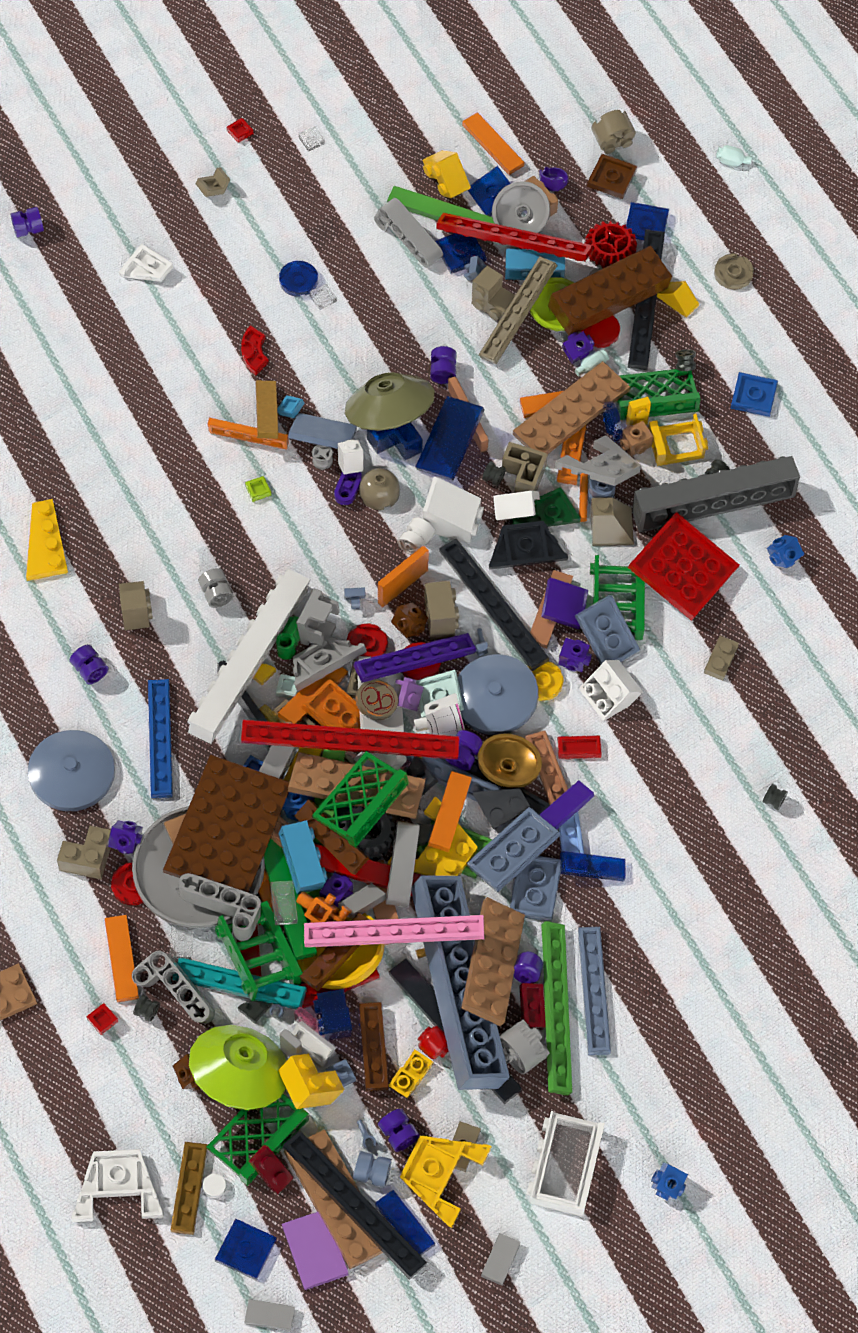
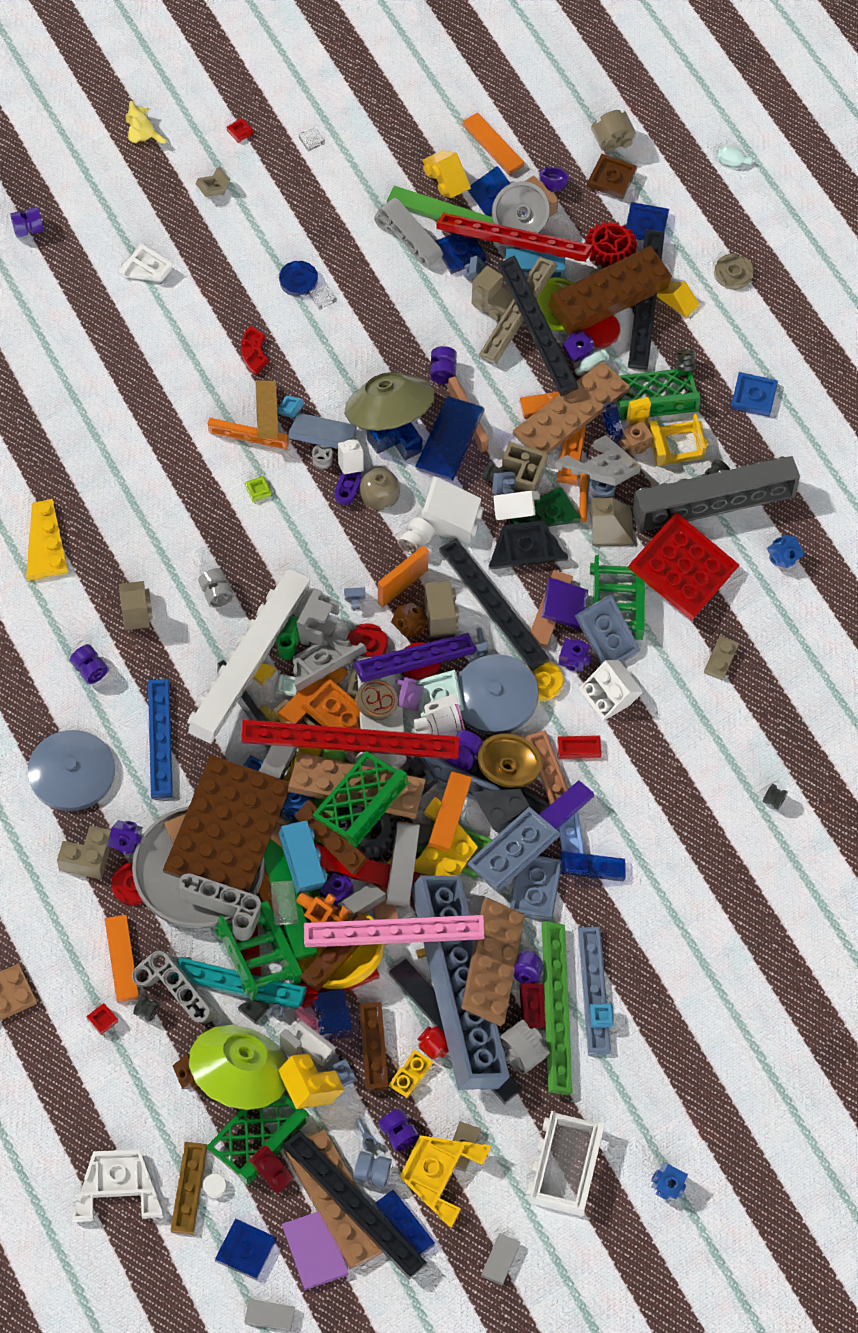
(141, 128): none -> light yellow animal
(503, 483): none -> sand blue tile
(537, 326): none -> black tile
(601, 1015): none -> dark azure tile

